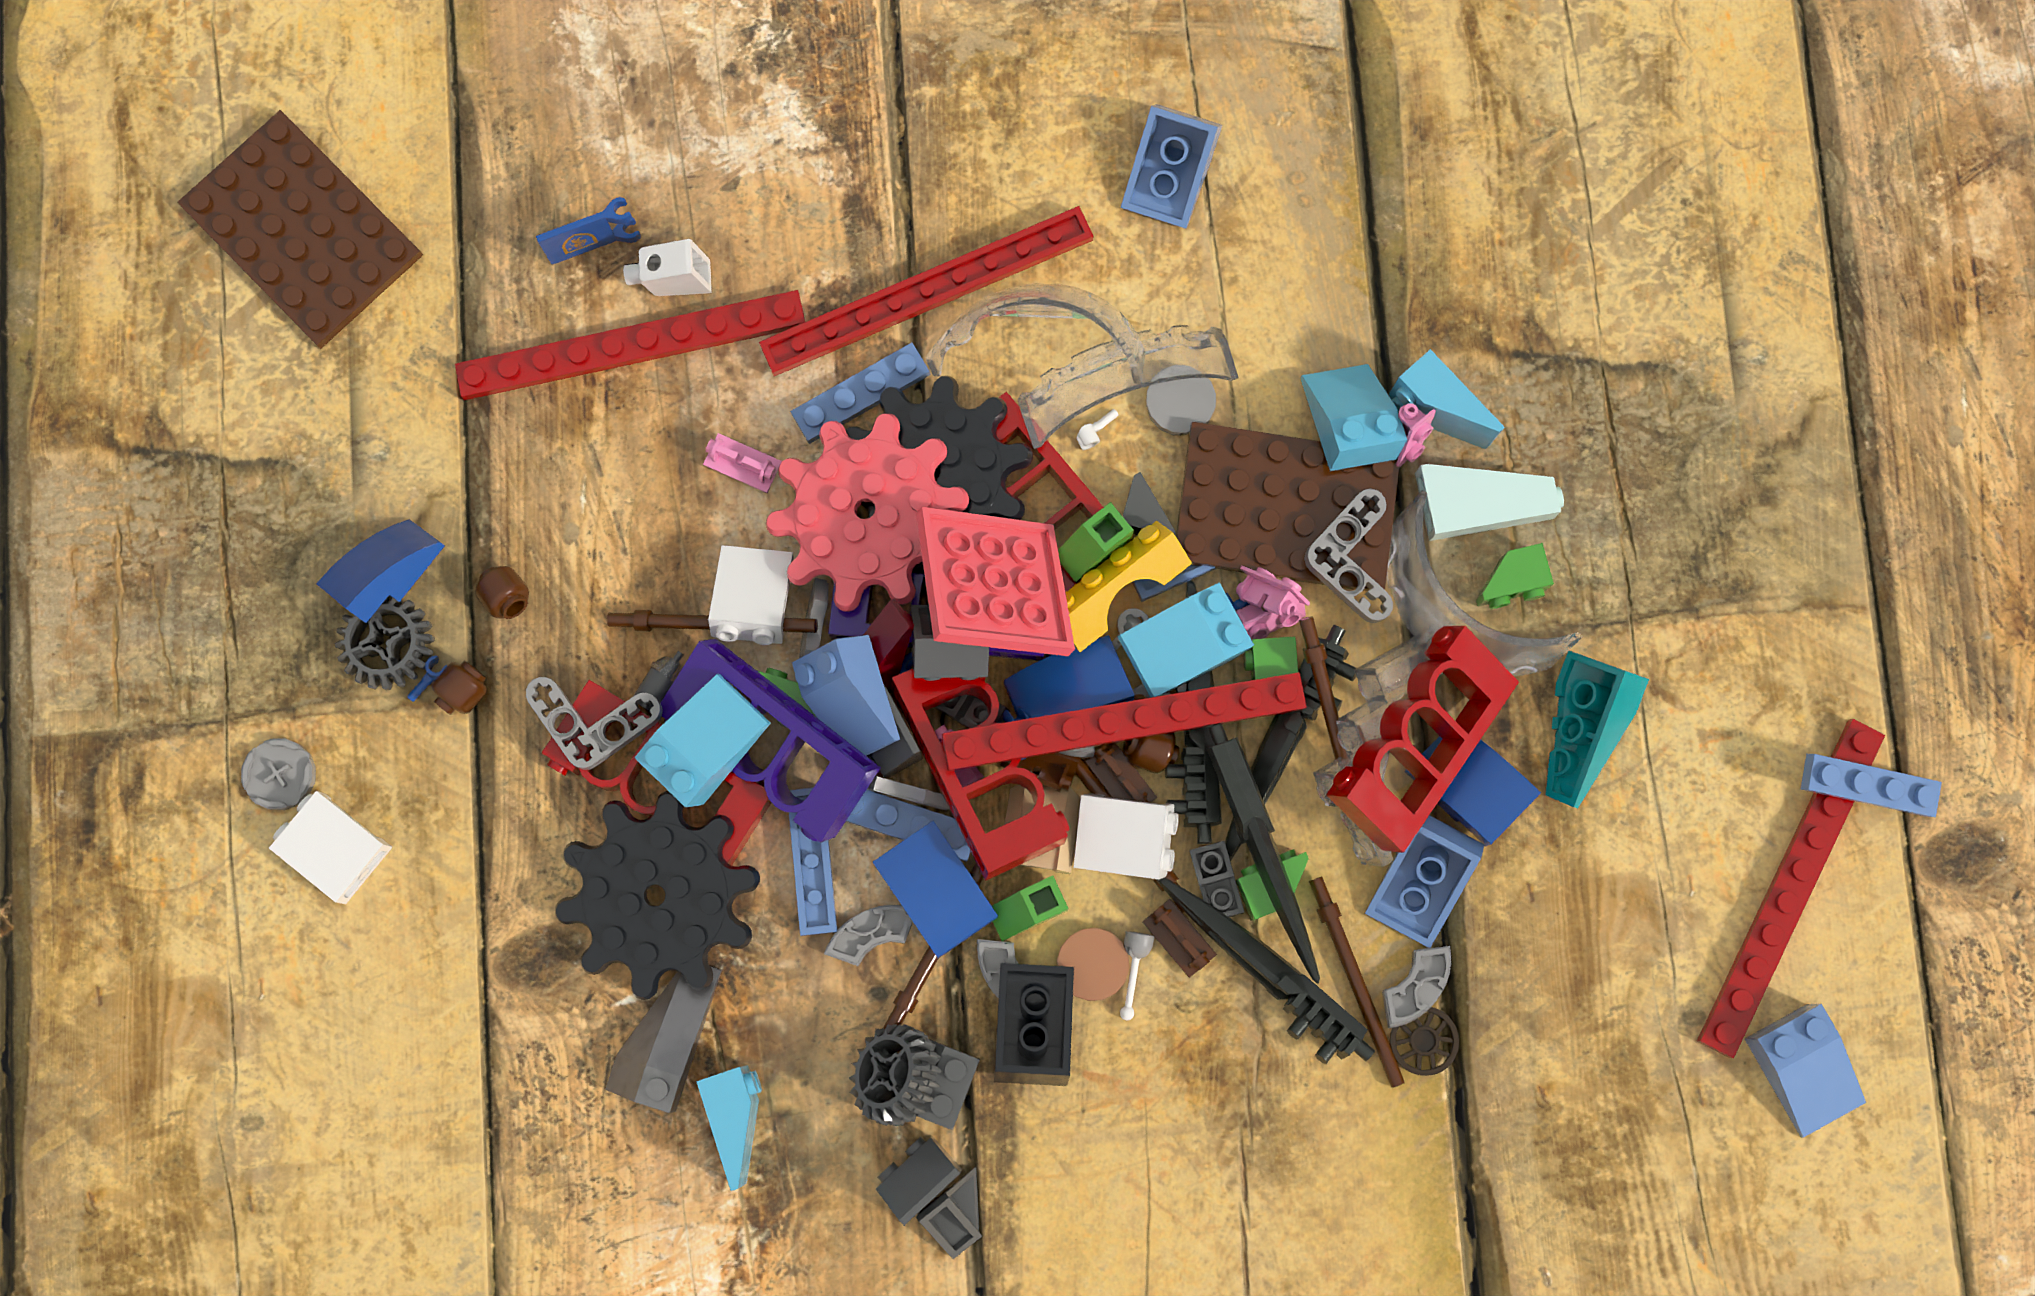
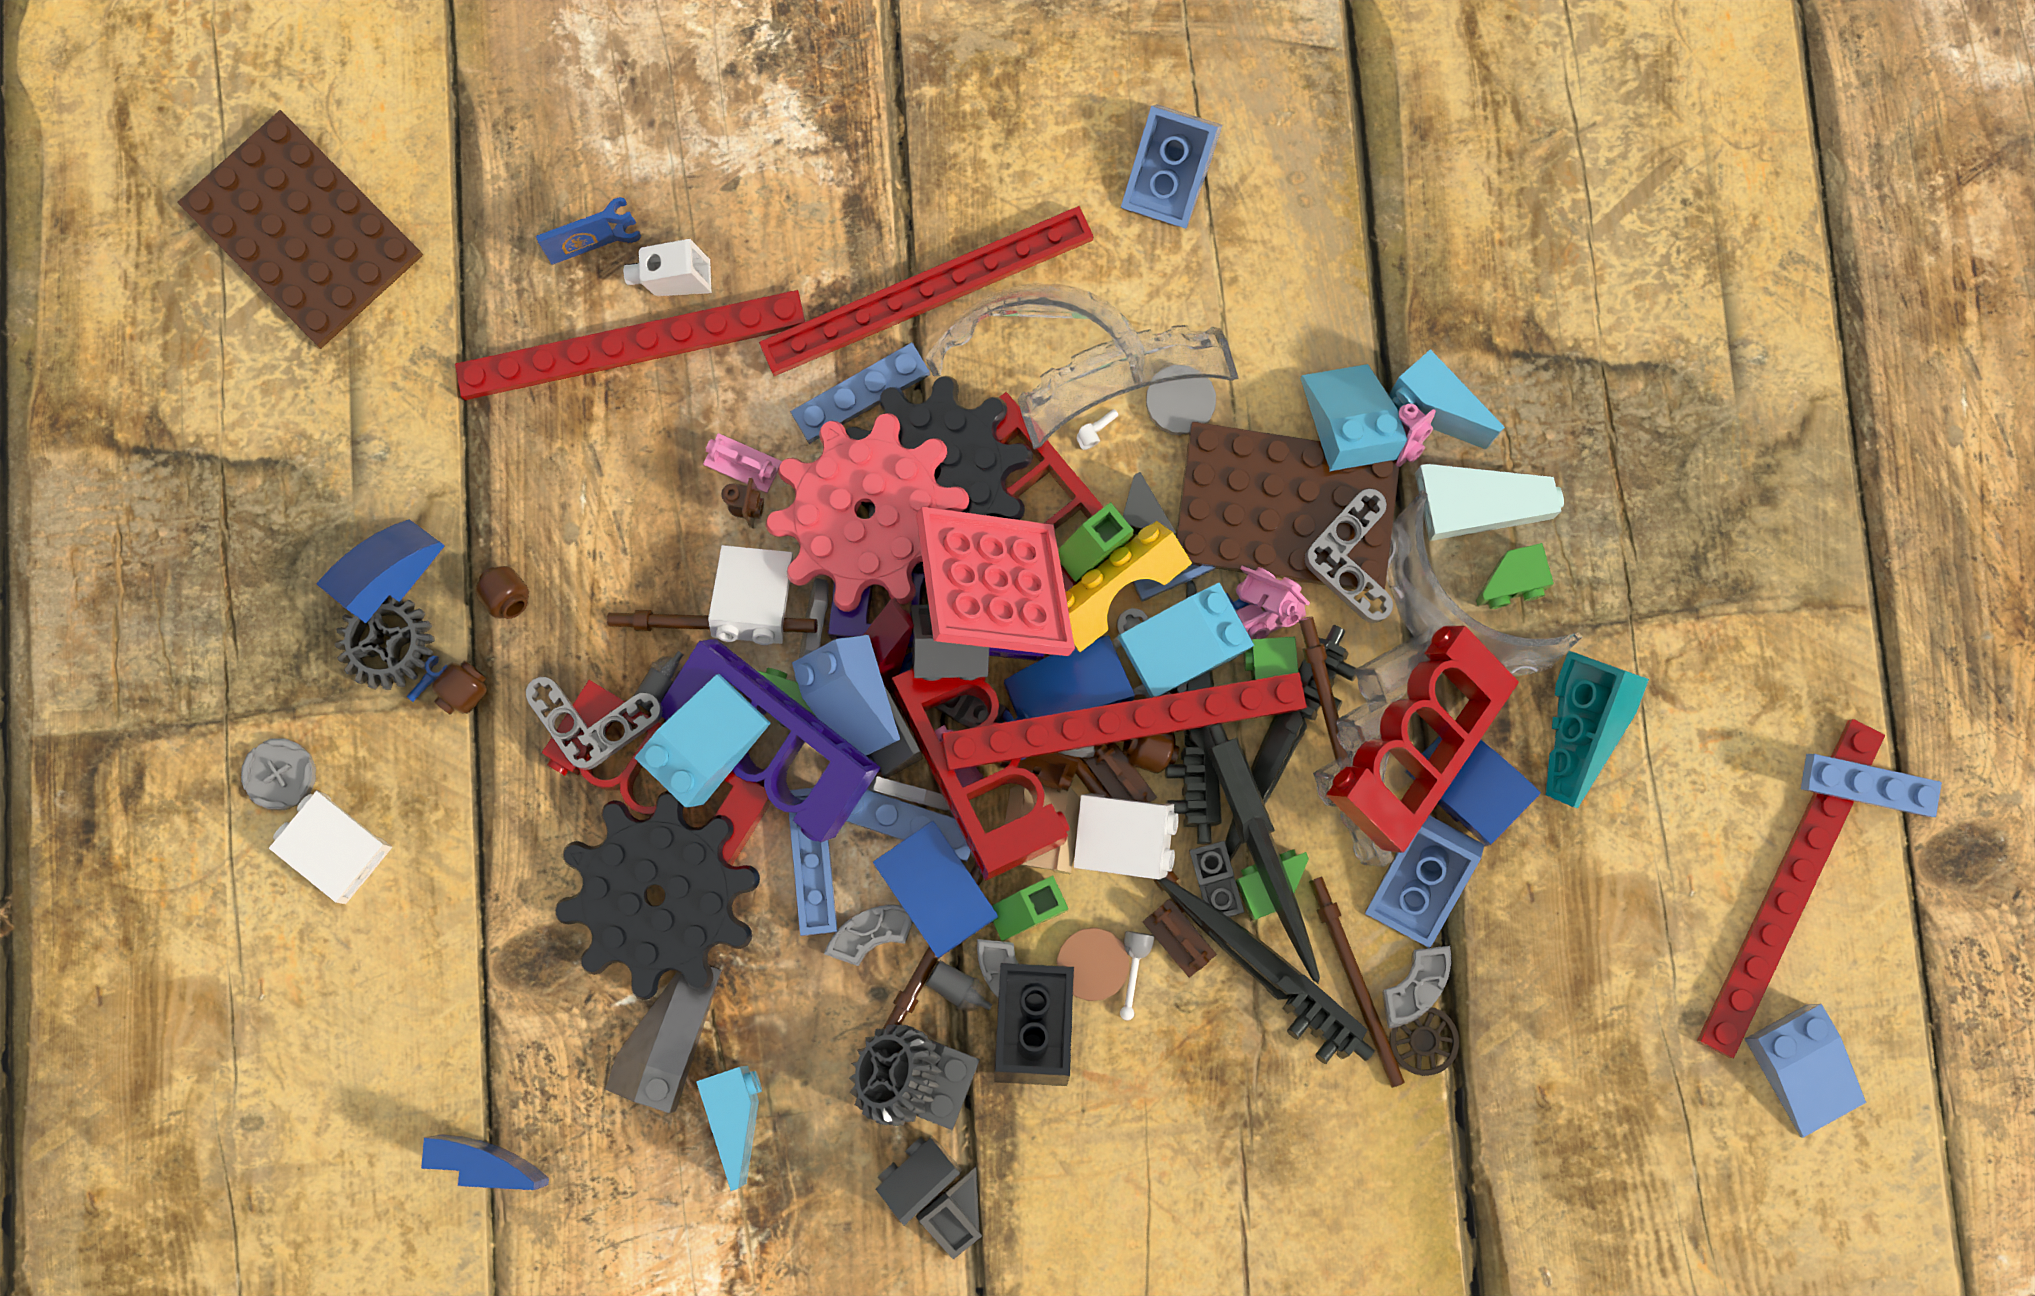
(481, 1163): none -> blue slope
(744, 501): none -> reddish brown hinge
(958, 987): none -> dark grey piece

